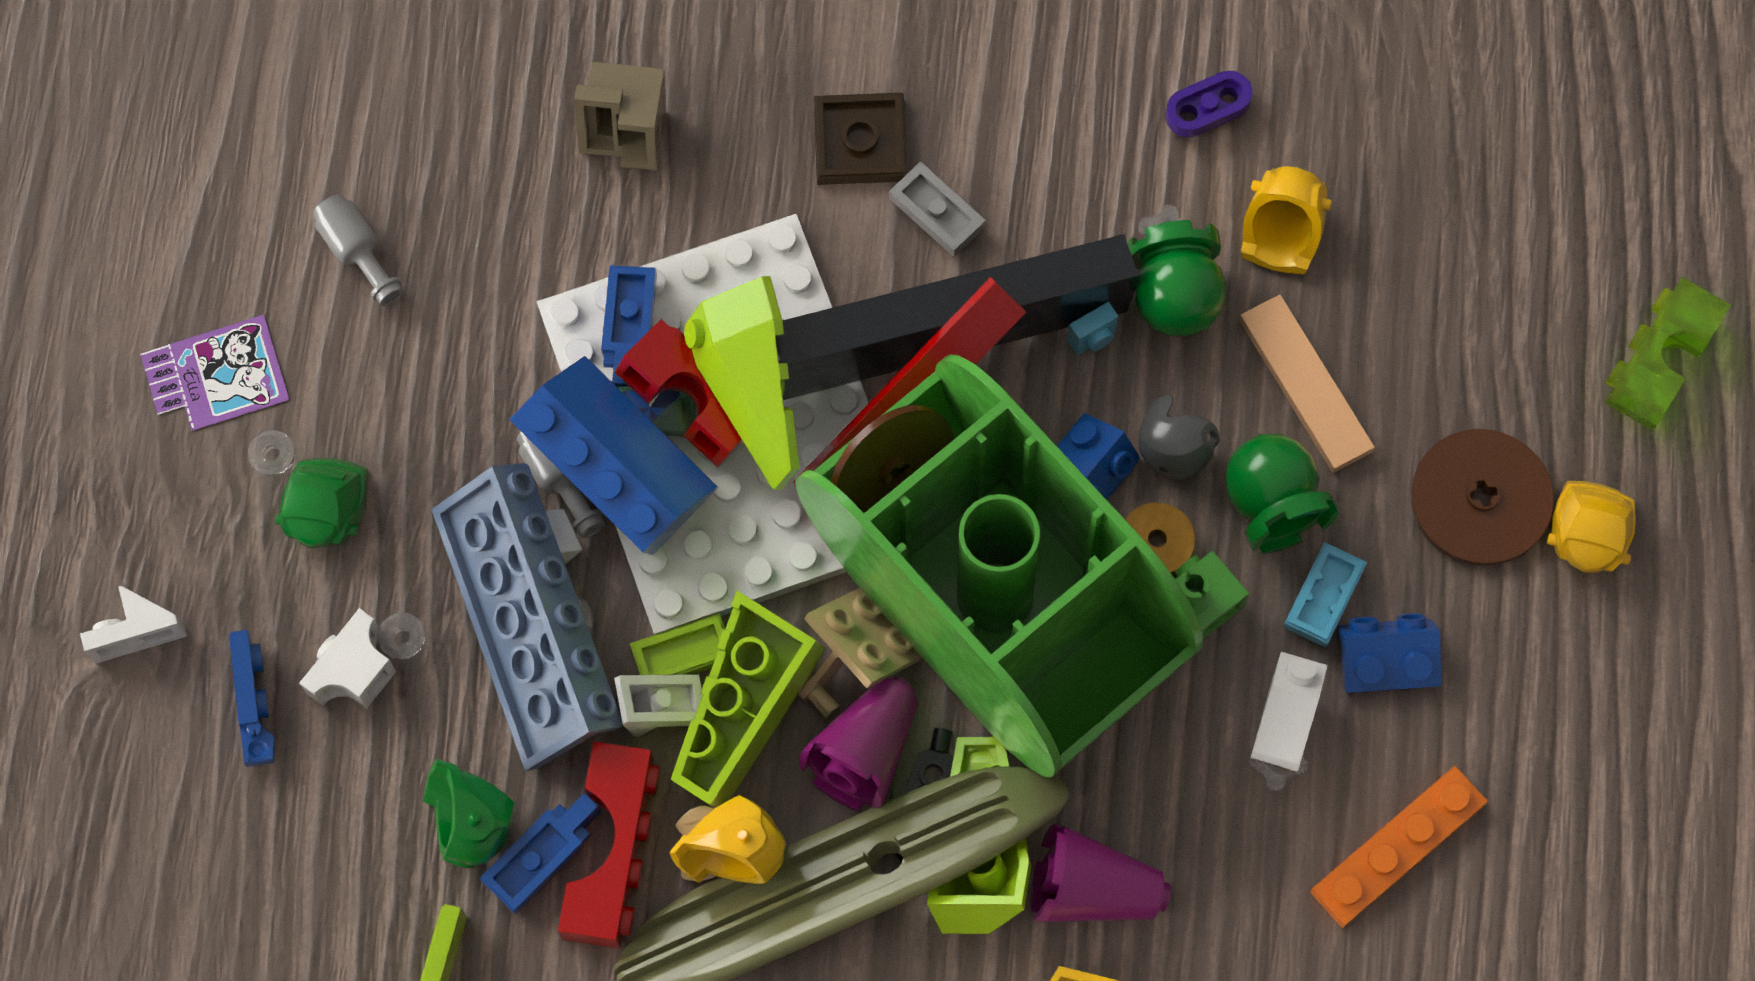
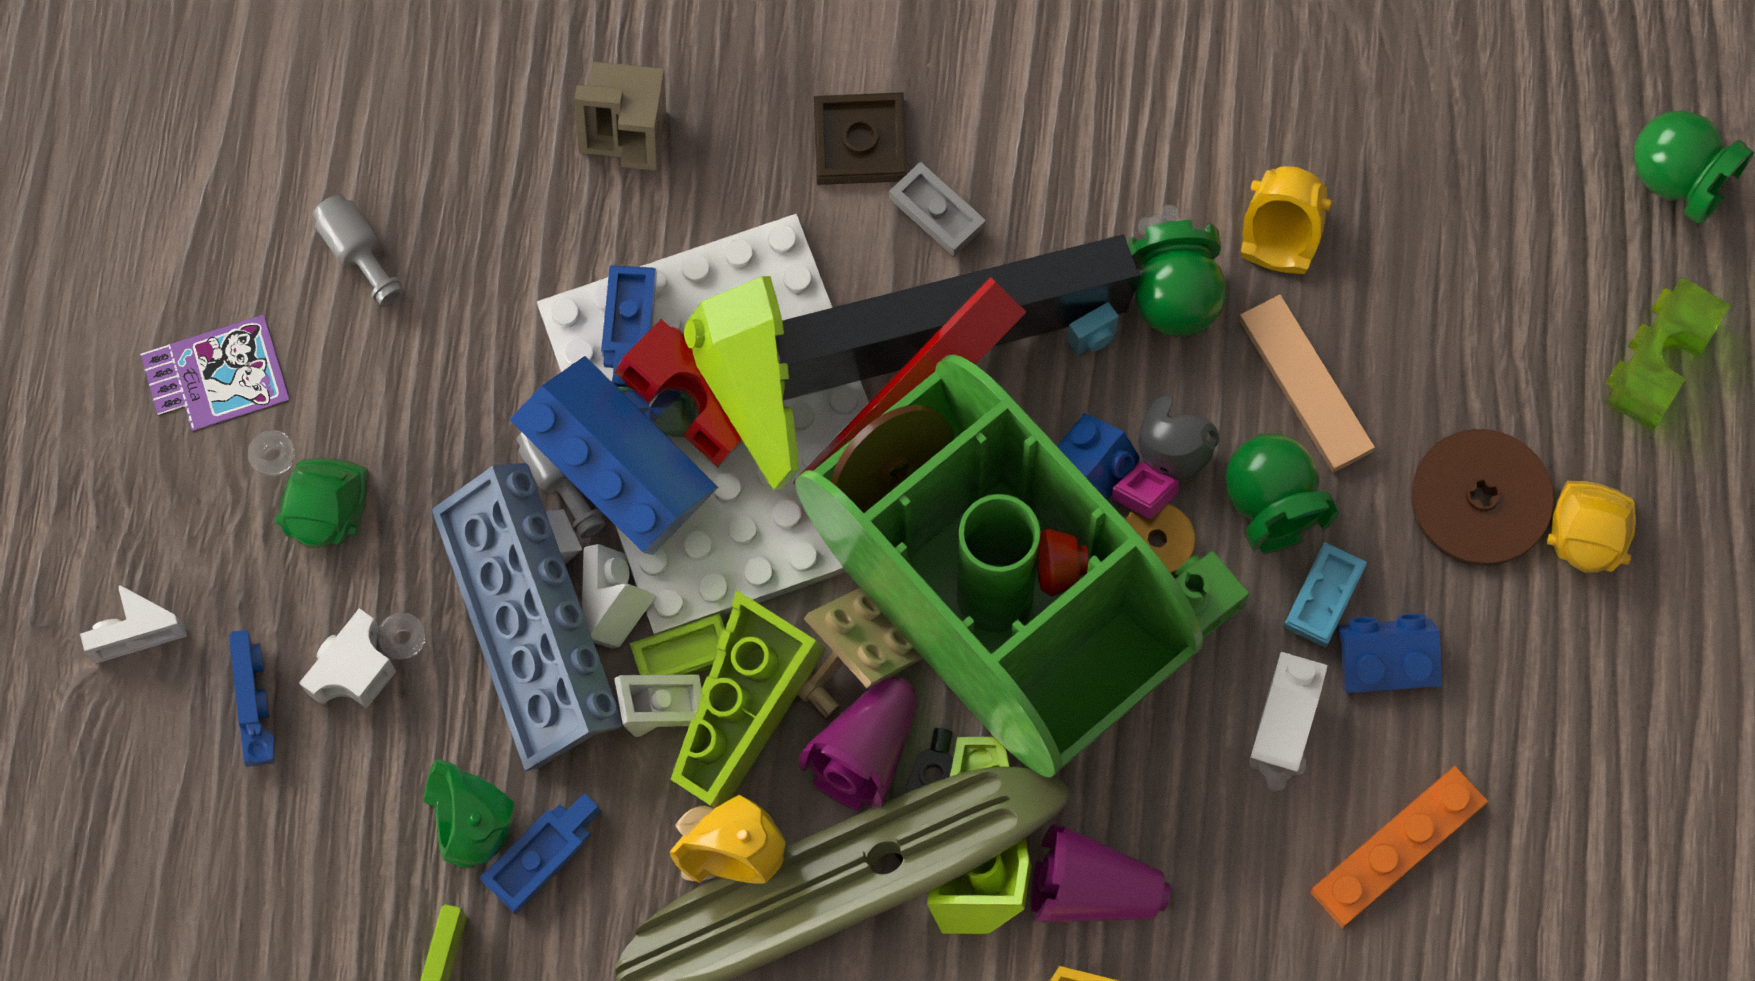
(597, 906): red arch -> none
(607, 599): none -> white slope
(1060, 562): none -> red cone
(1145, 490): none -> dark pink tile
(1206, 105): dark purple plate -> none
(1687, 160): none -> green tile

